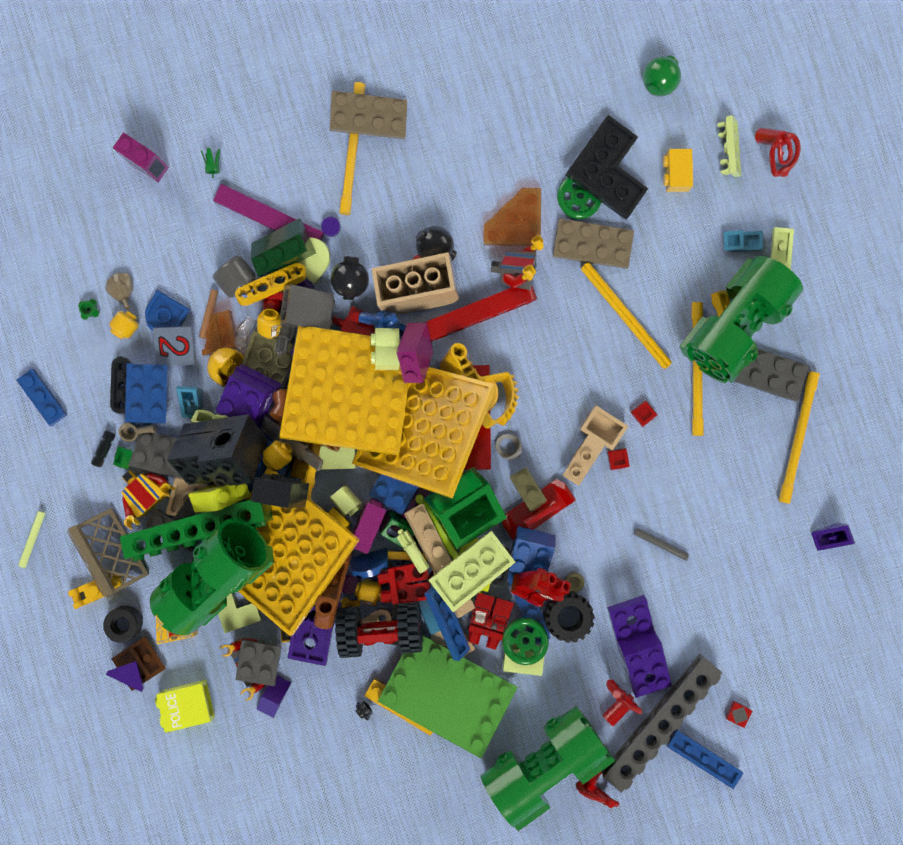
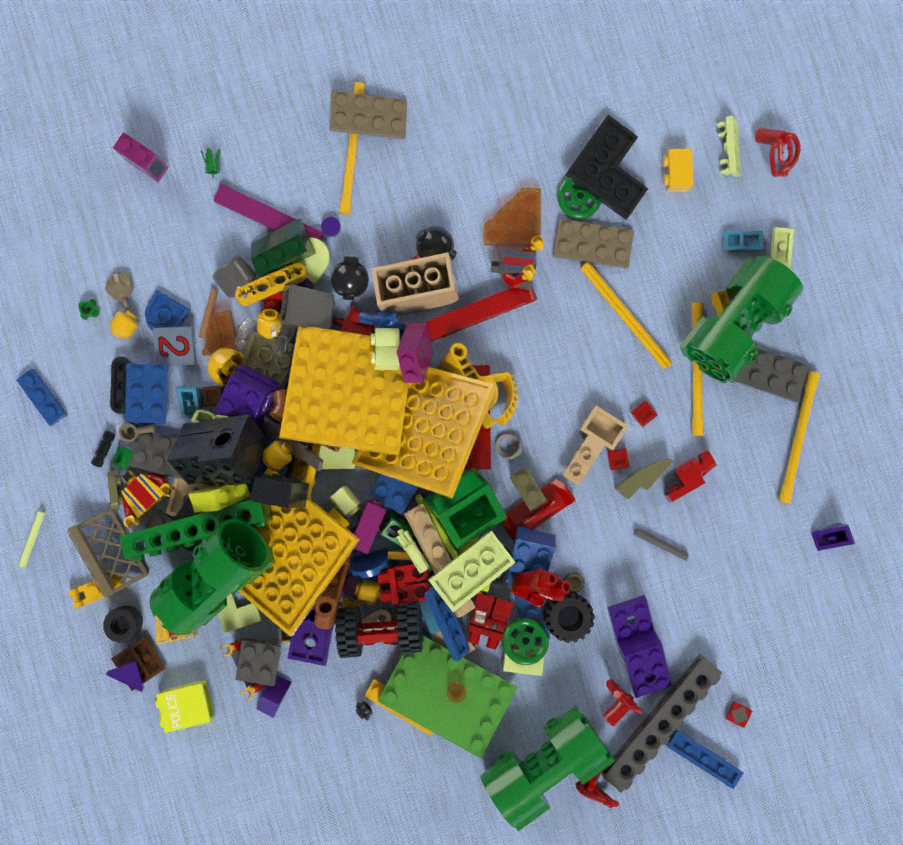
(113, 482): none -> olive plate
(212, 395): none -> reddish brown tile
(456, 692): none -> clear orange plate
(643, 477): none -> olive slope
(662, 75): green brick -> none
(690, 476): none -> red plate

